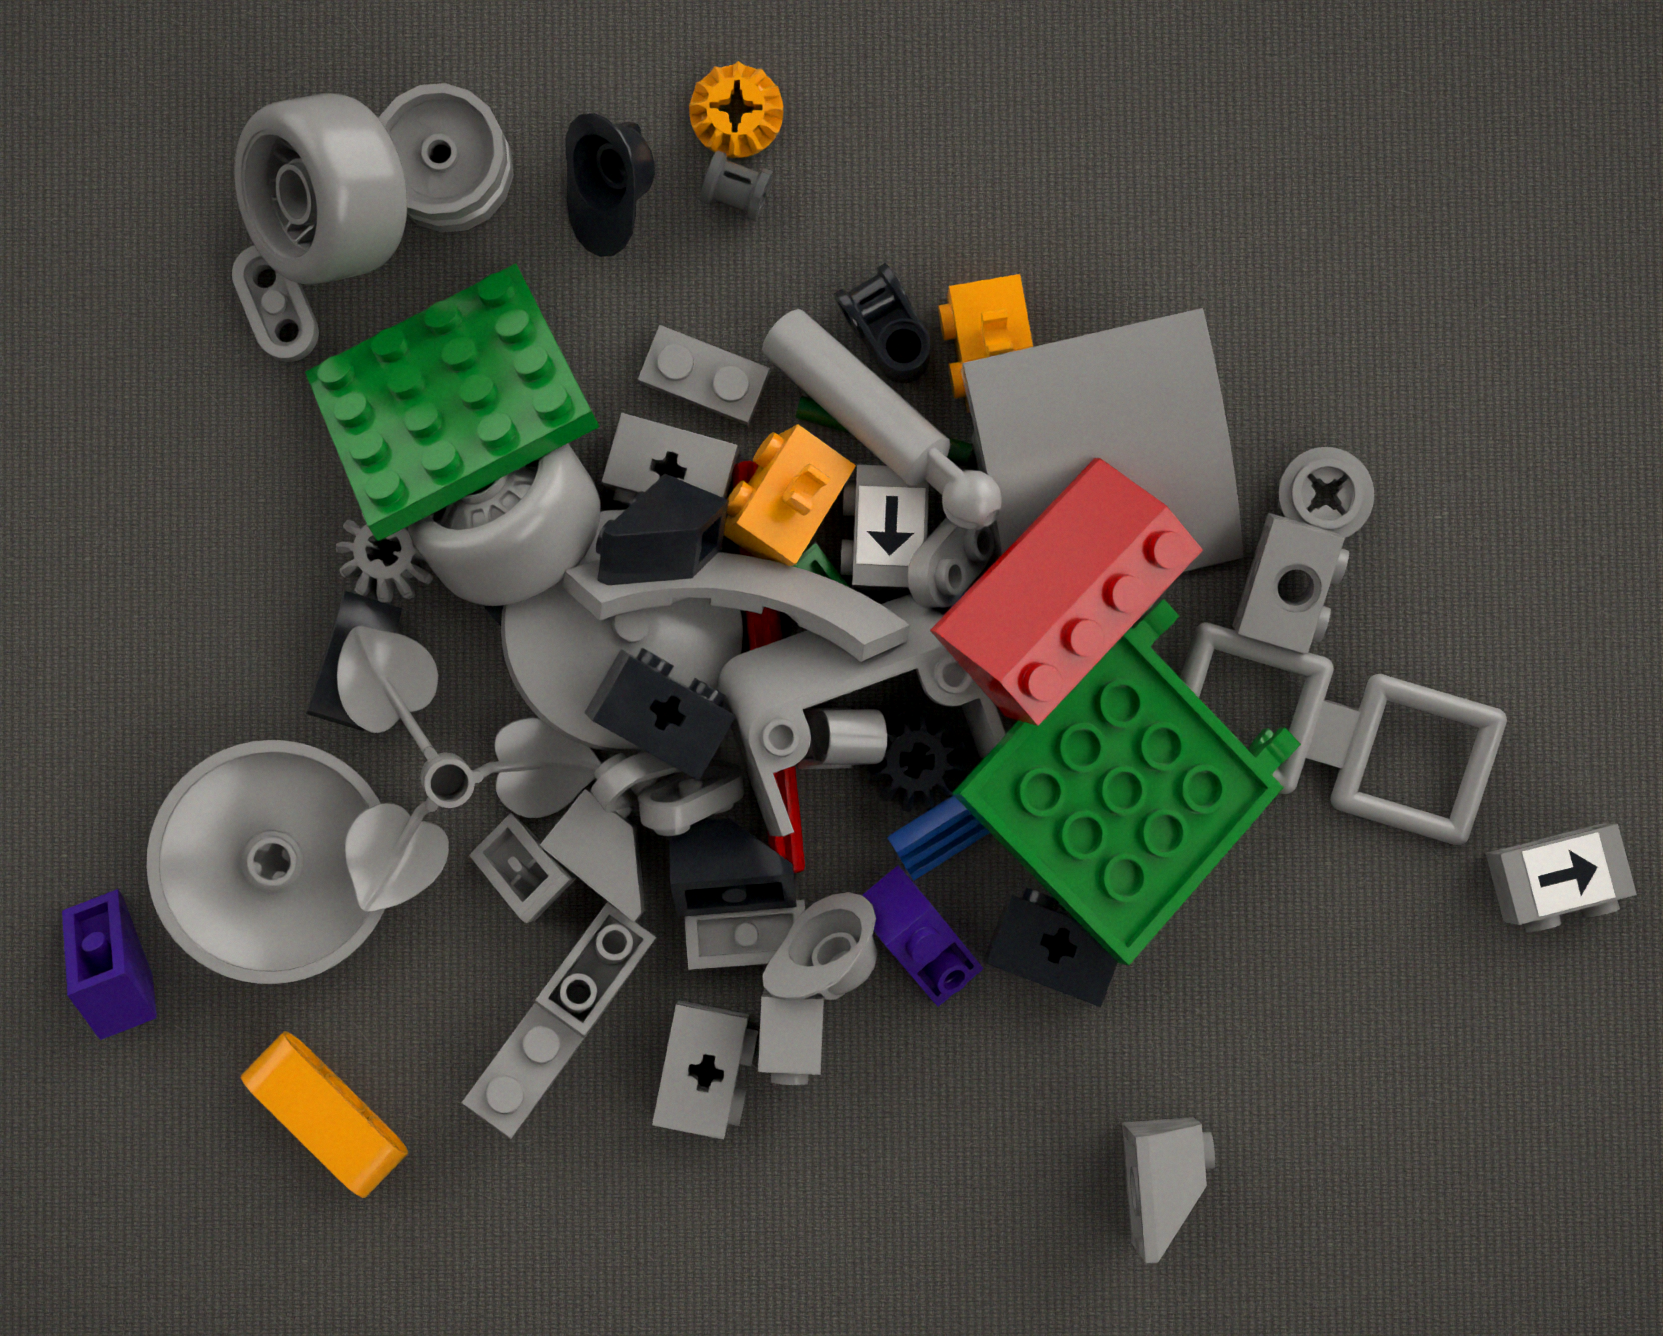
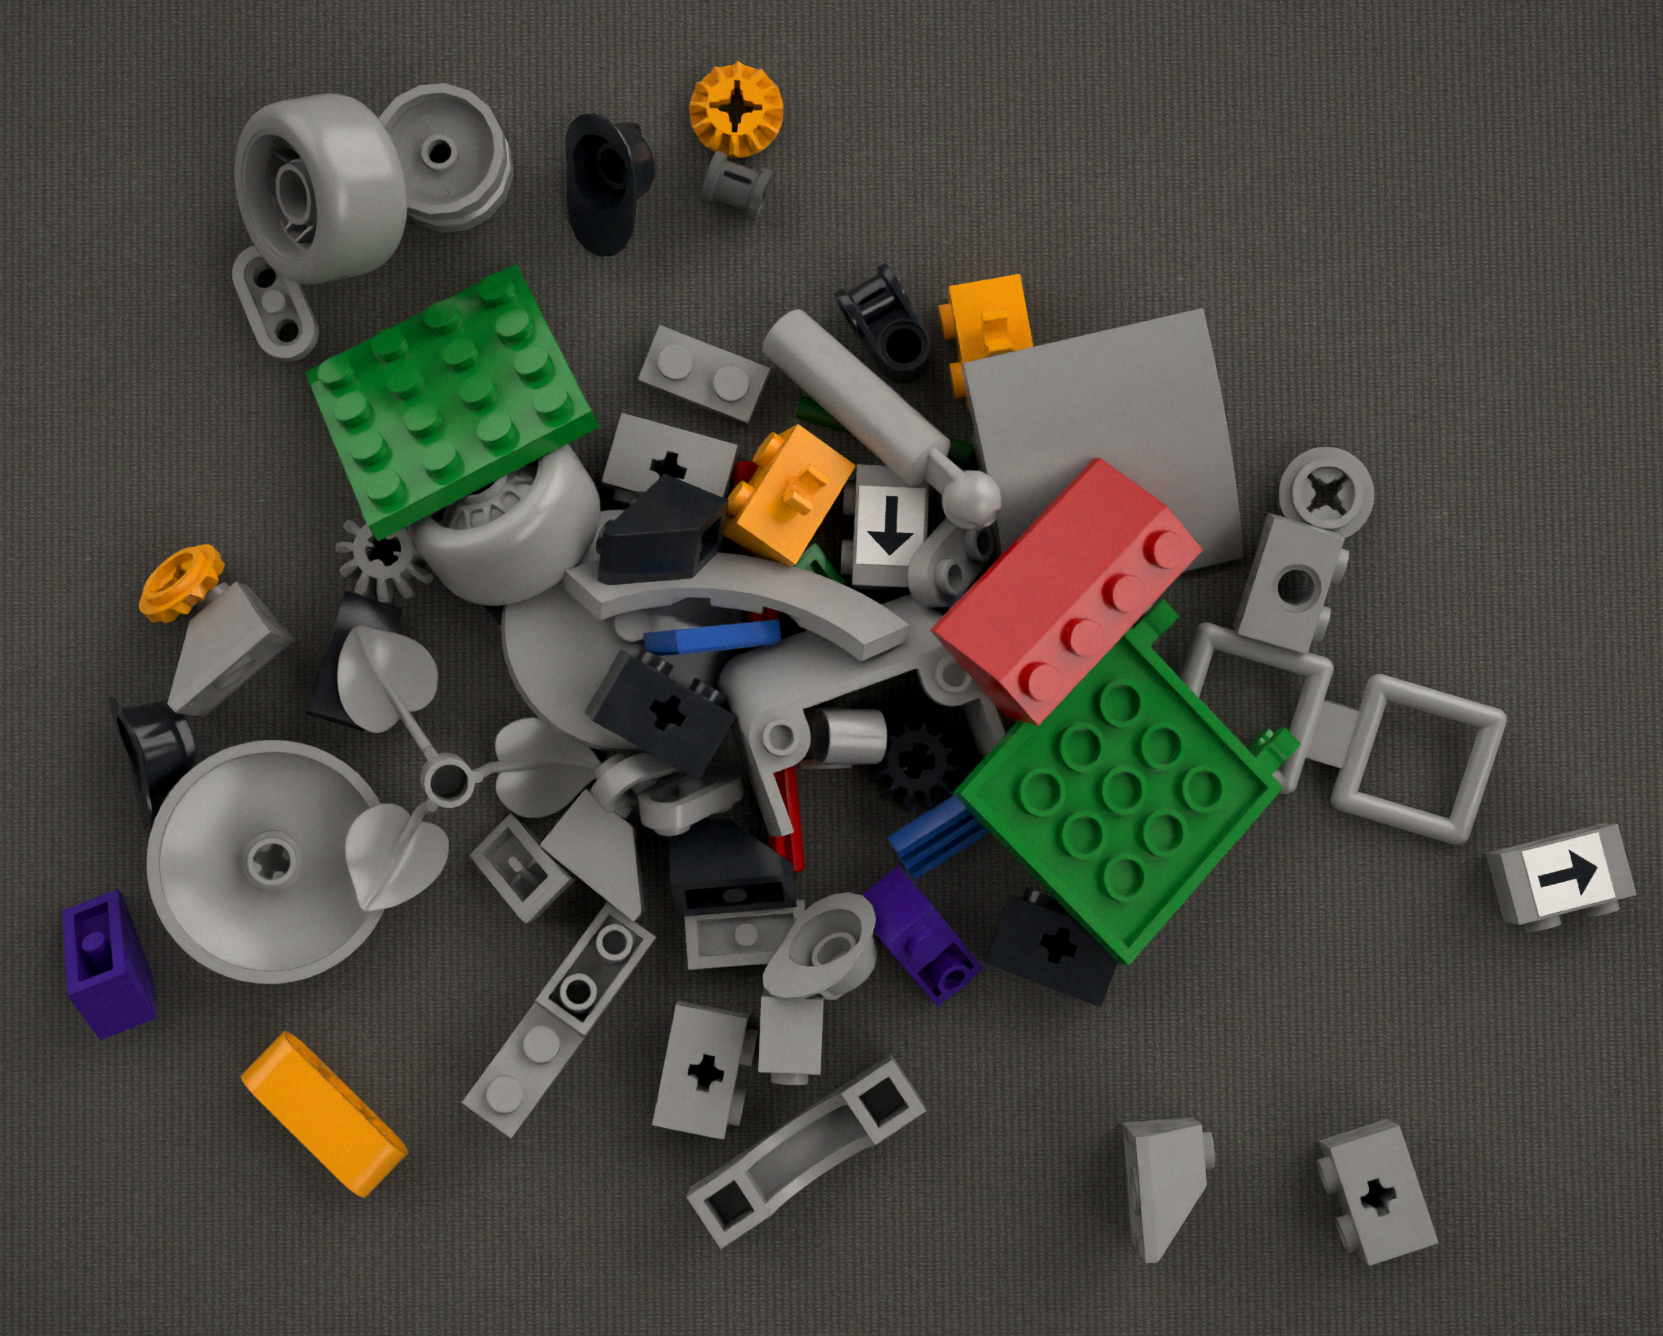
(157, 750): none -> black piece
(180, 583): none -> light orange gear
(224, 648): none -> light grey slope
(713, 638): none -> blue tile
(805, 1148): none -> light grey arch
(1401, 1217): none -> light grey brick

